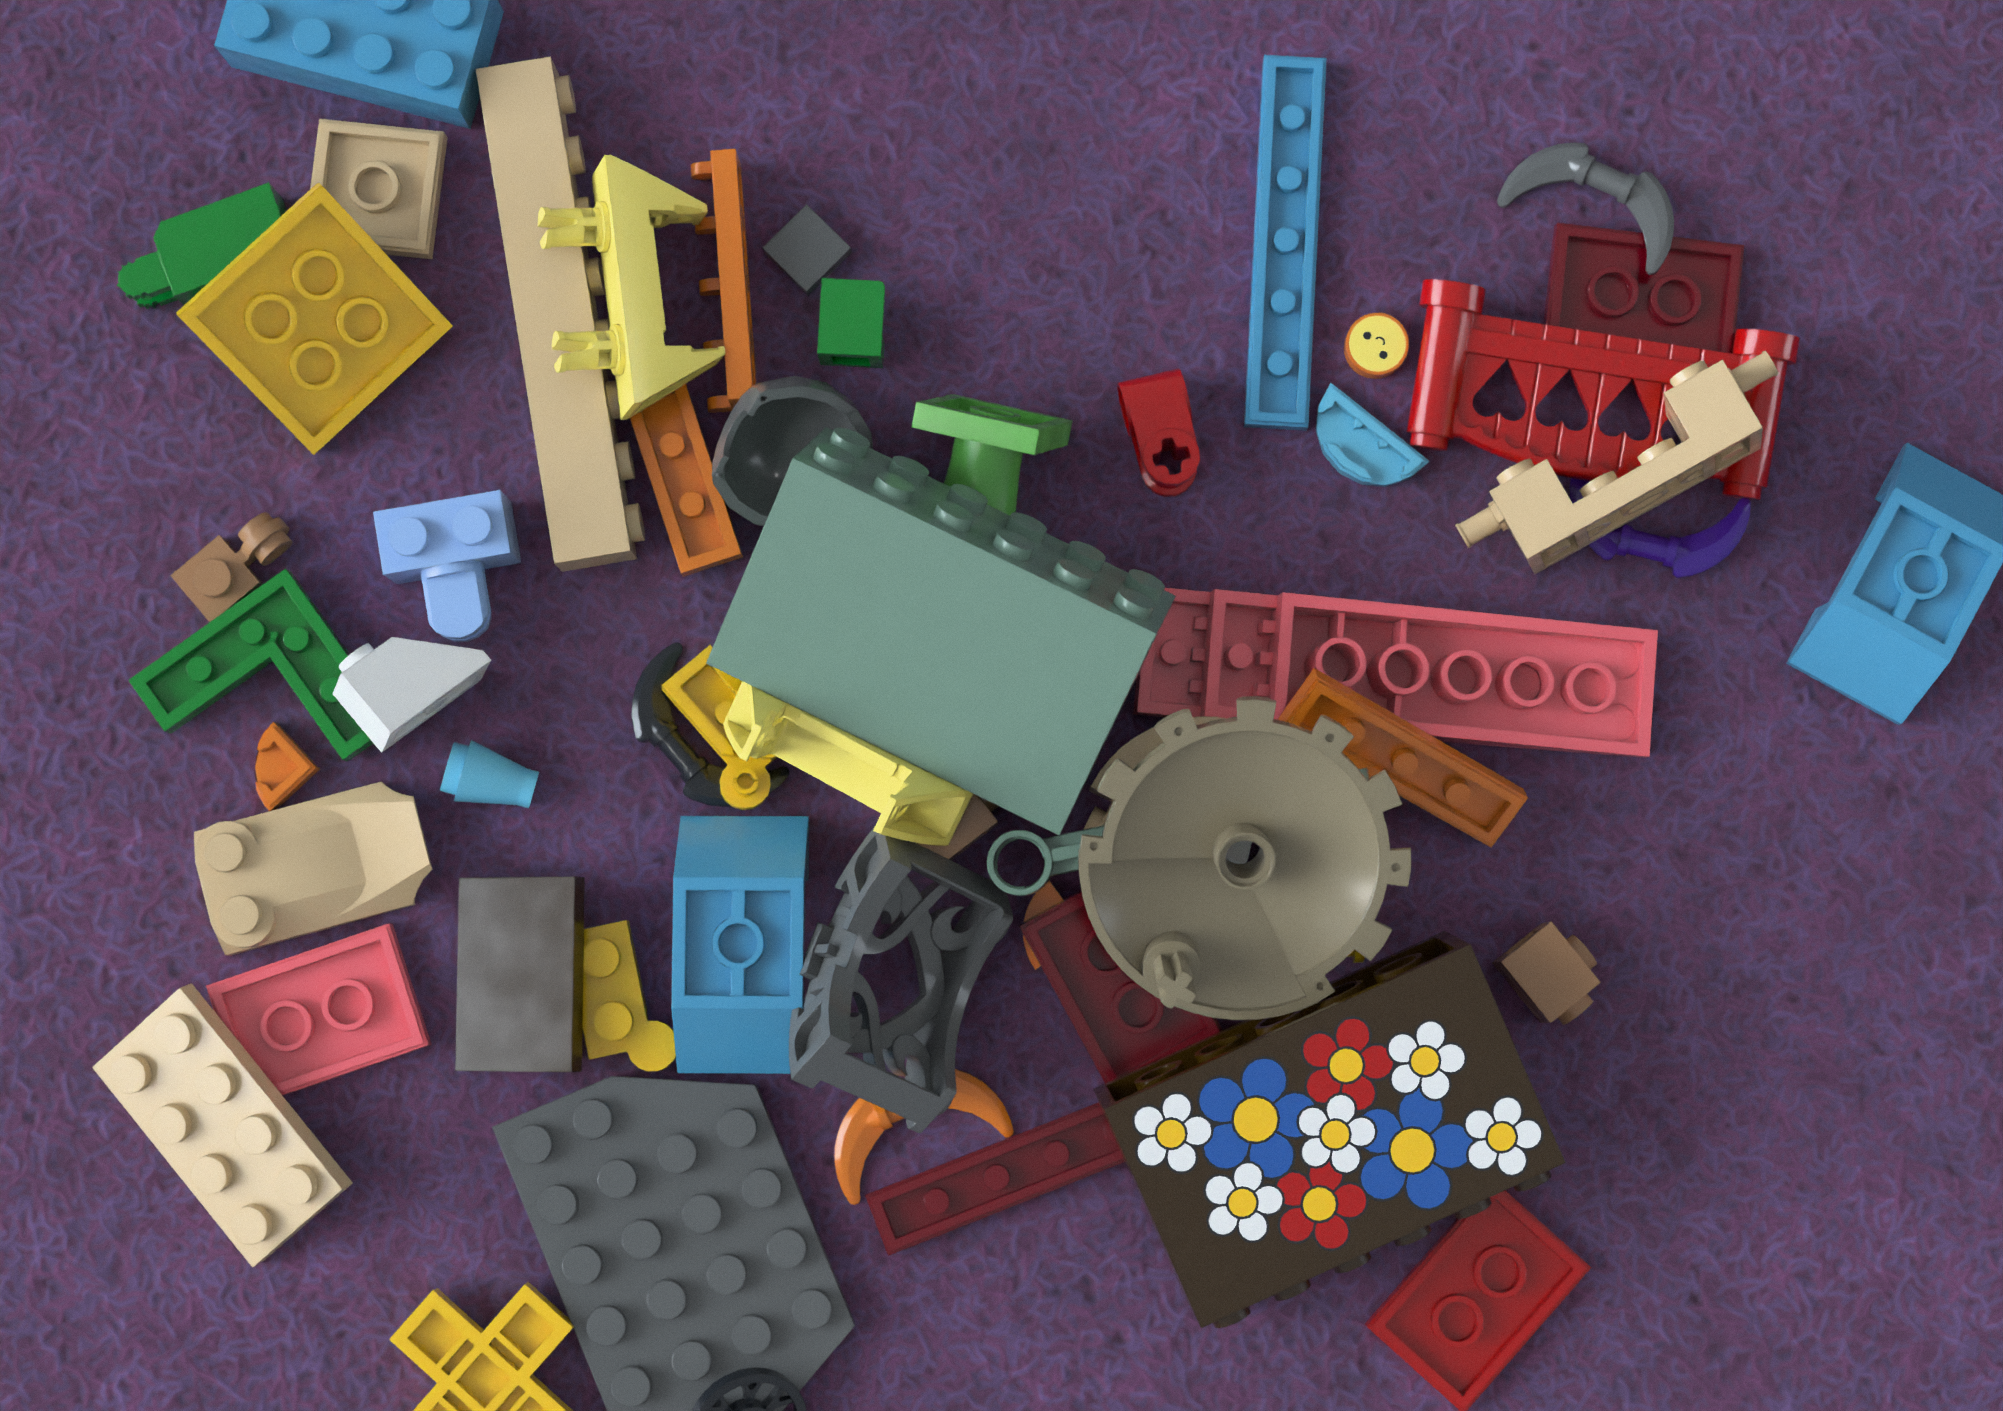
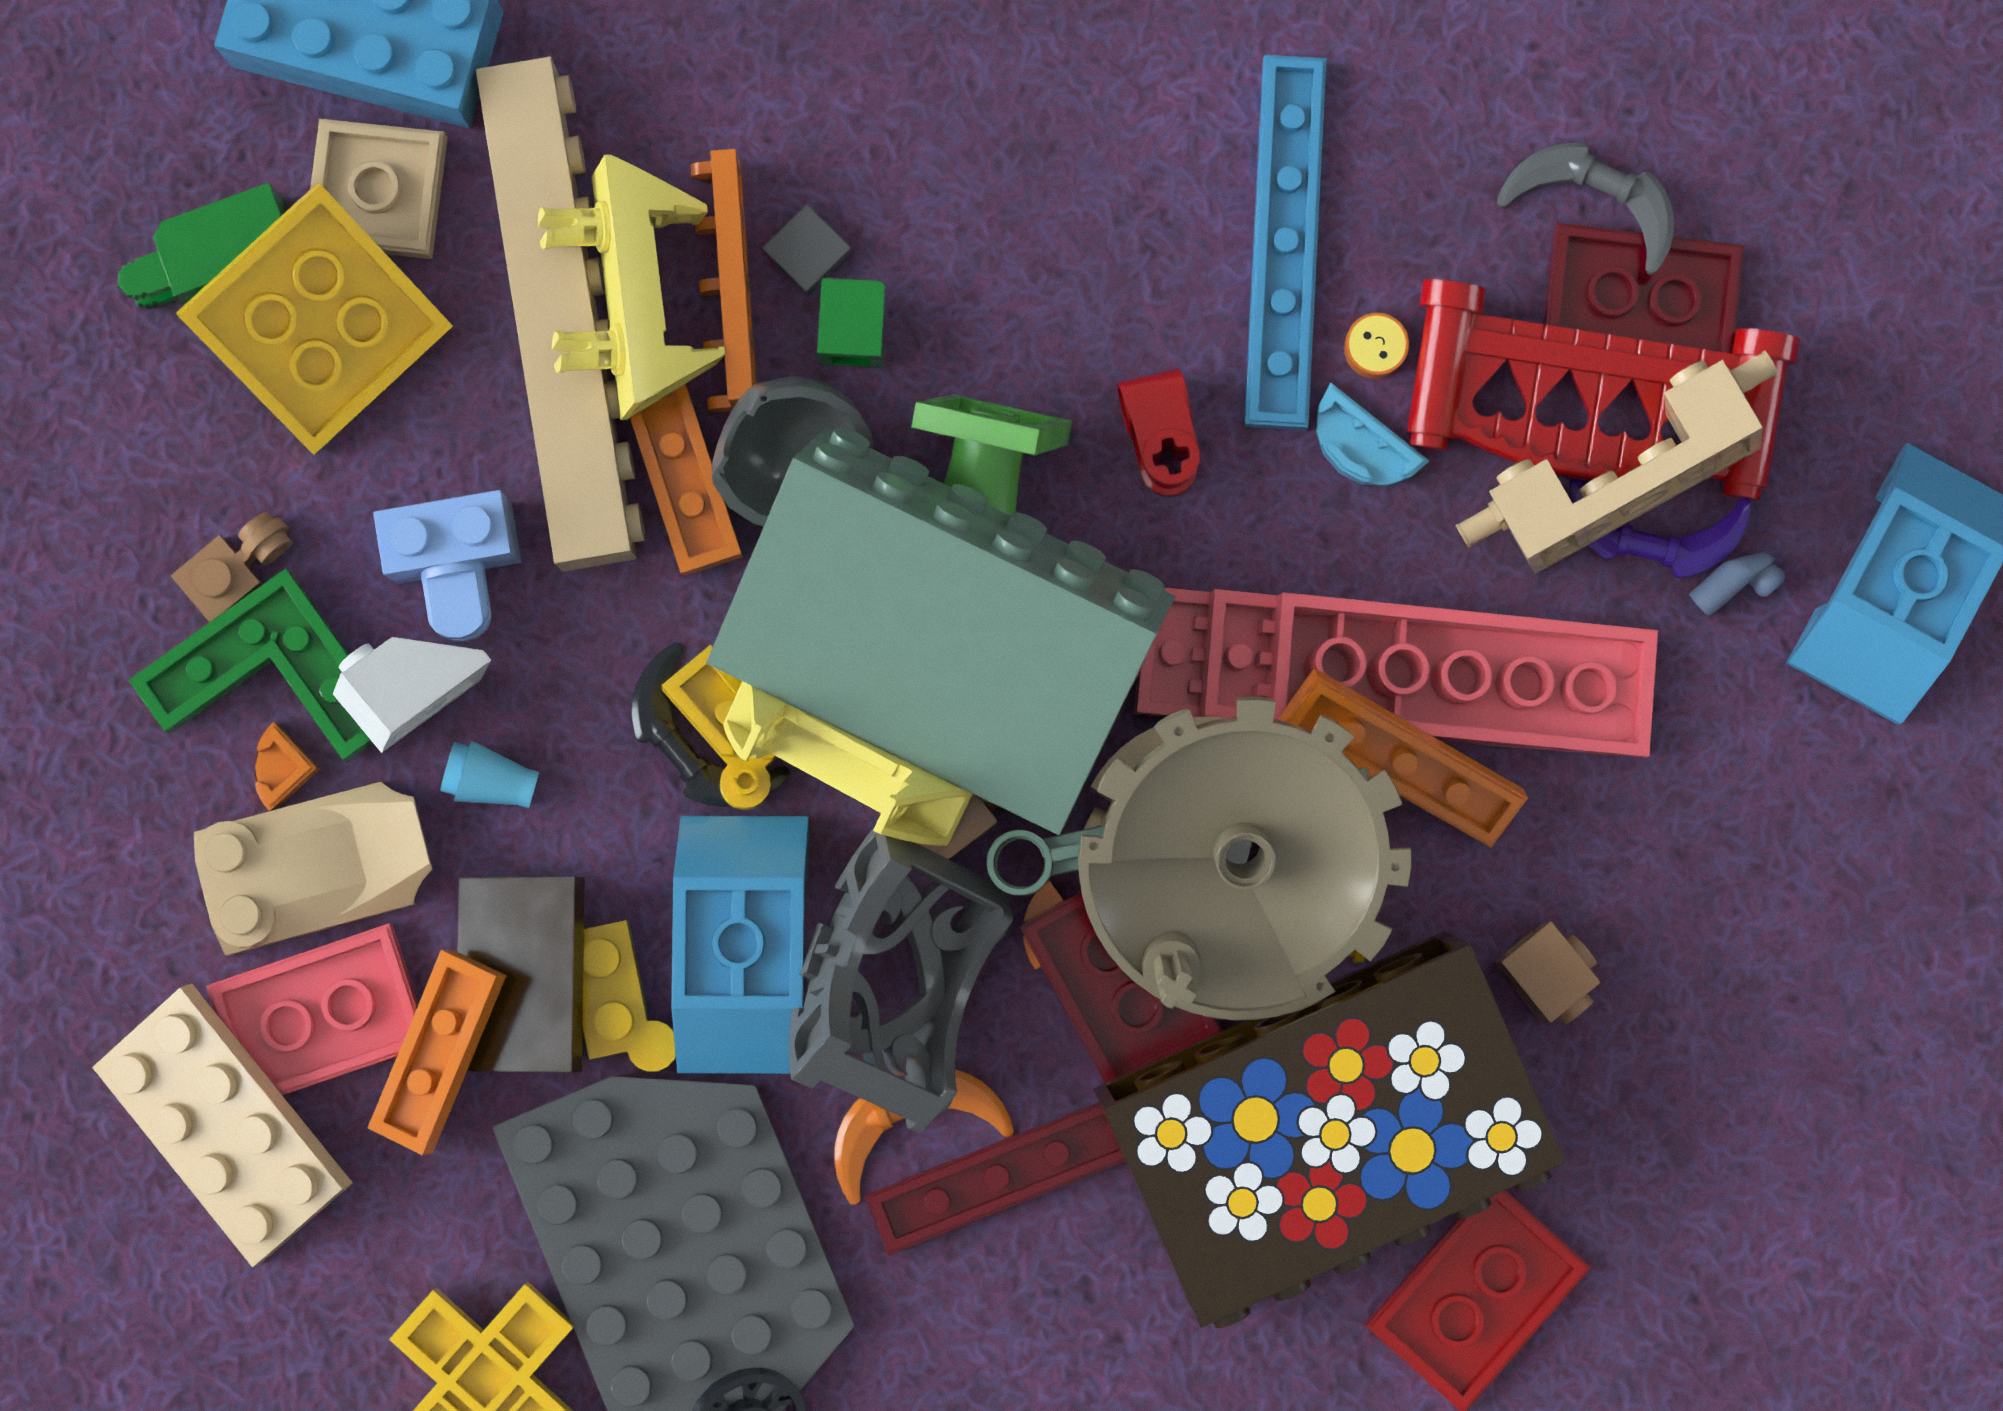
(436, 1051): none -> orange plate
(1733, 576): none -> sand blue arm

